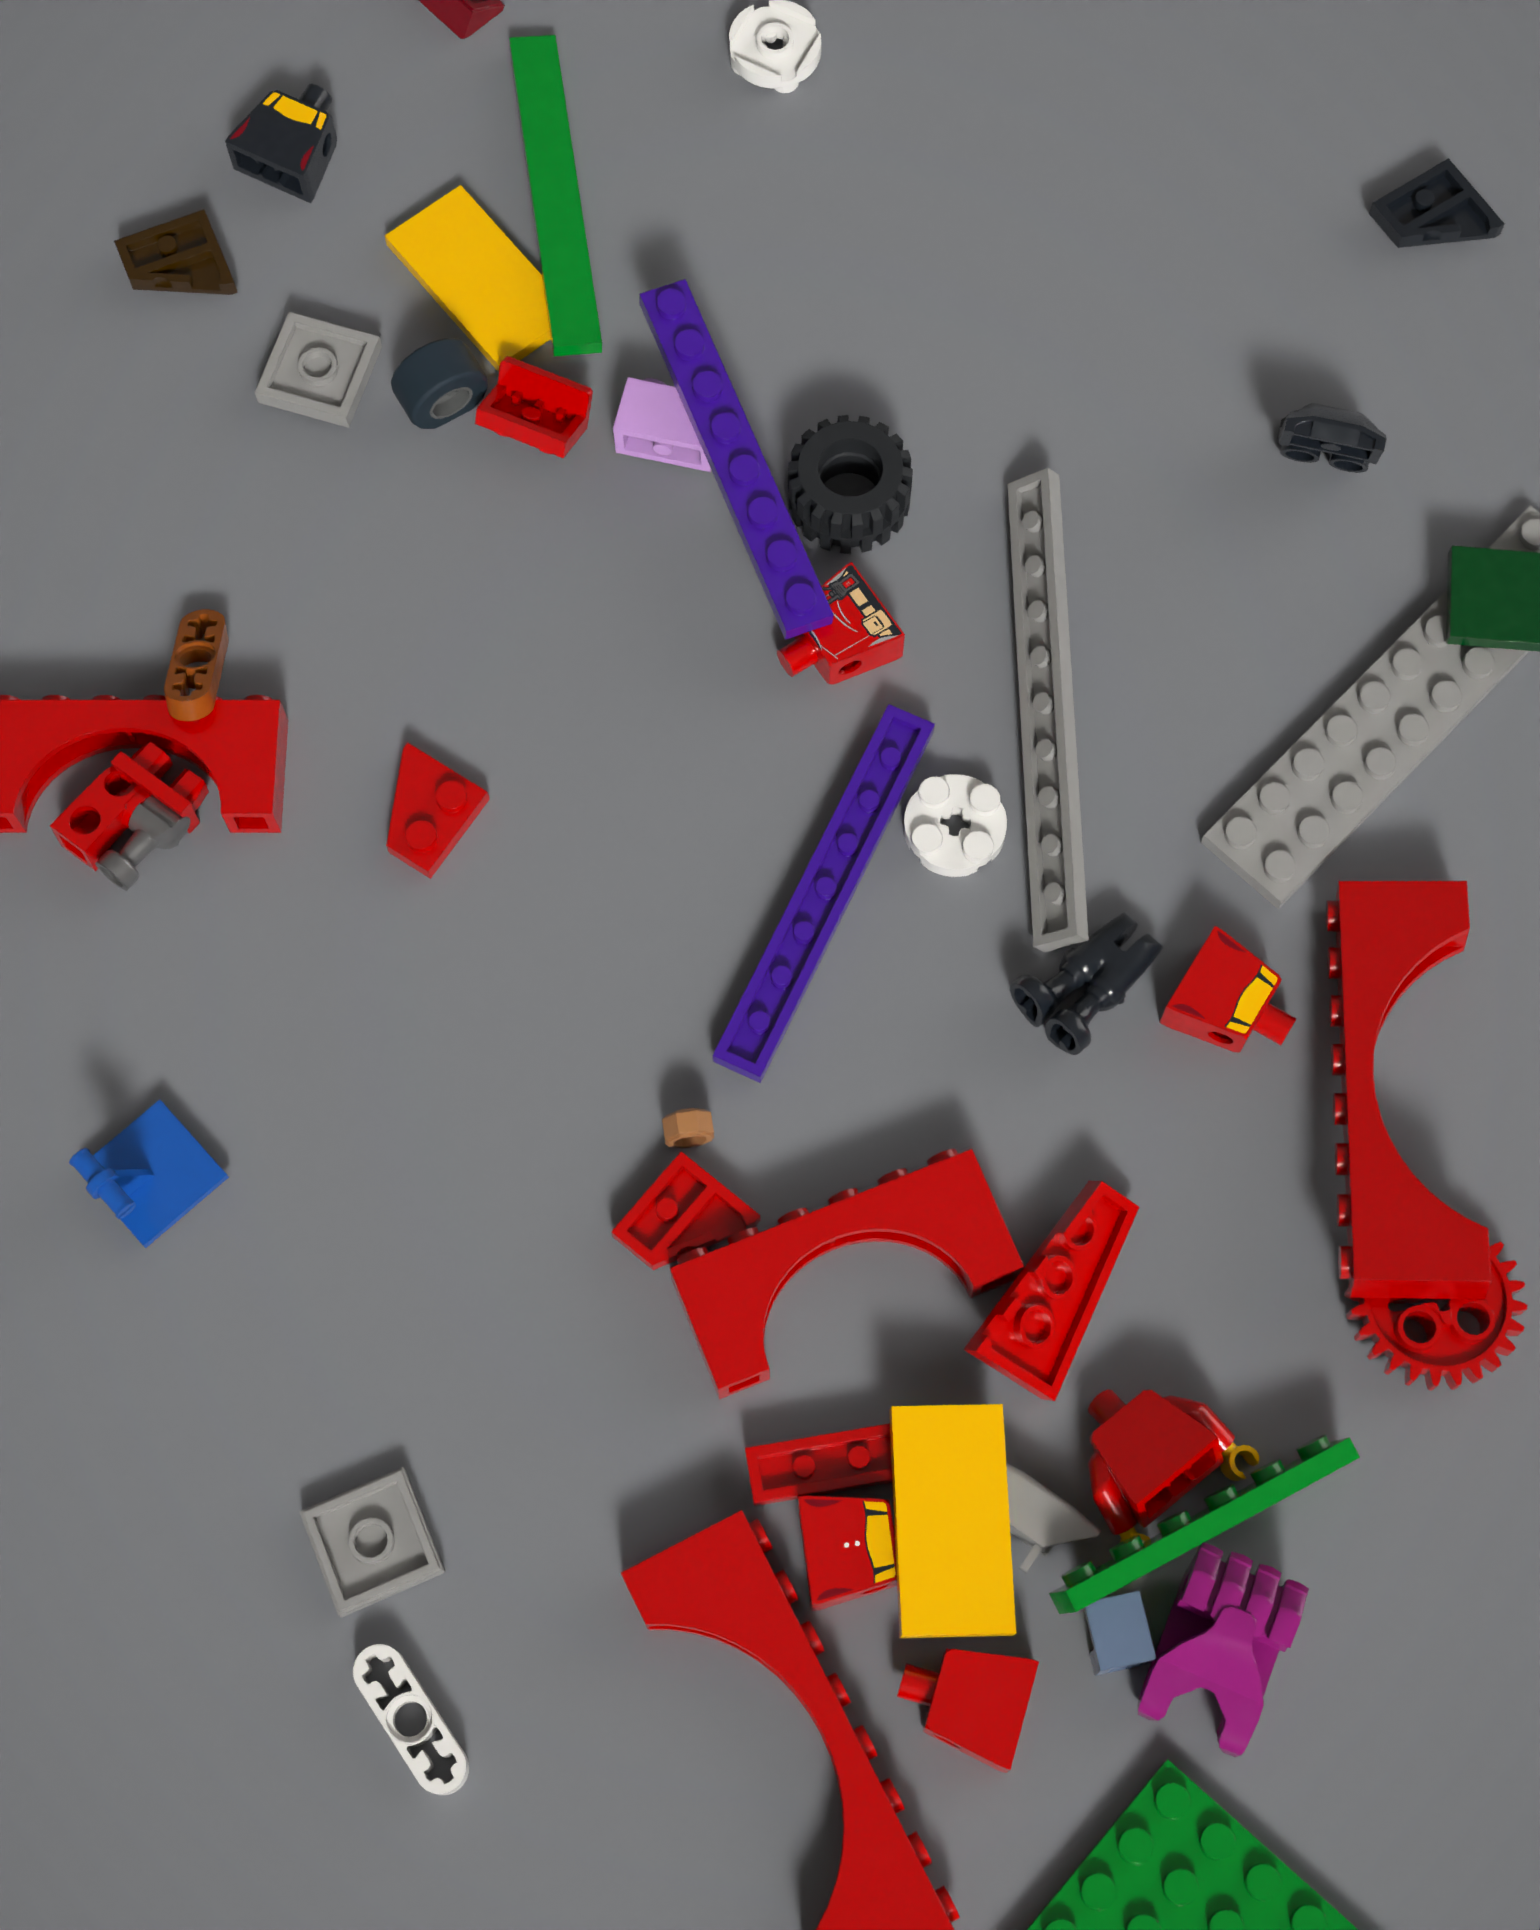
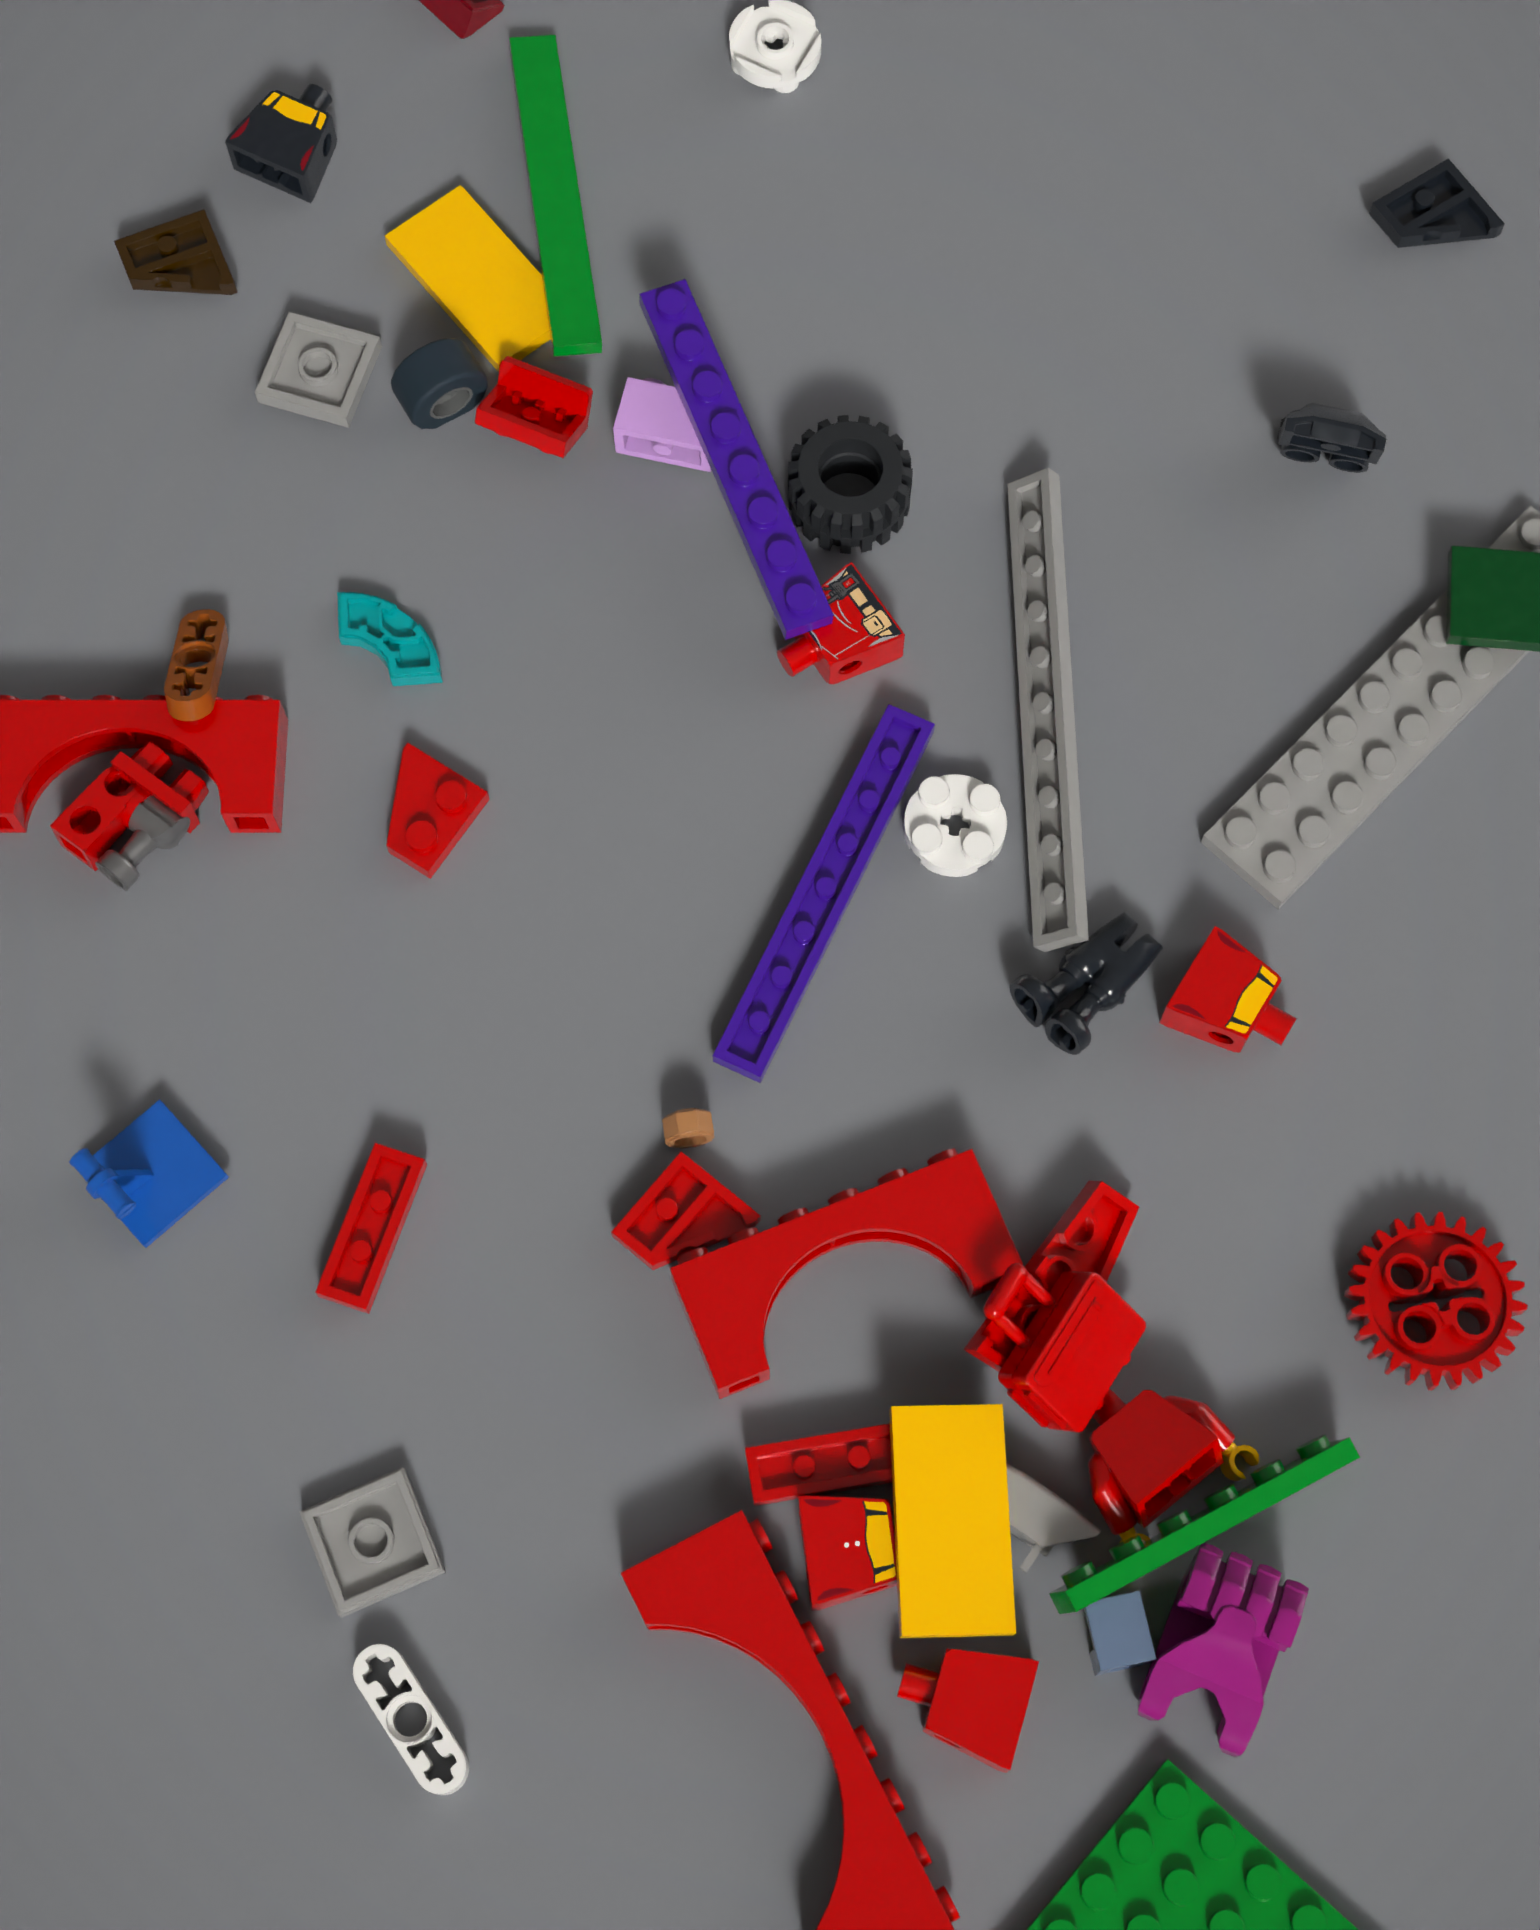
(371, 1228): none -> red plate
(390, 635): none -> teal tile
(1069, 1347): none -> red piece
(1397, 1230): red arch -> none

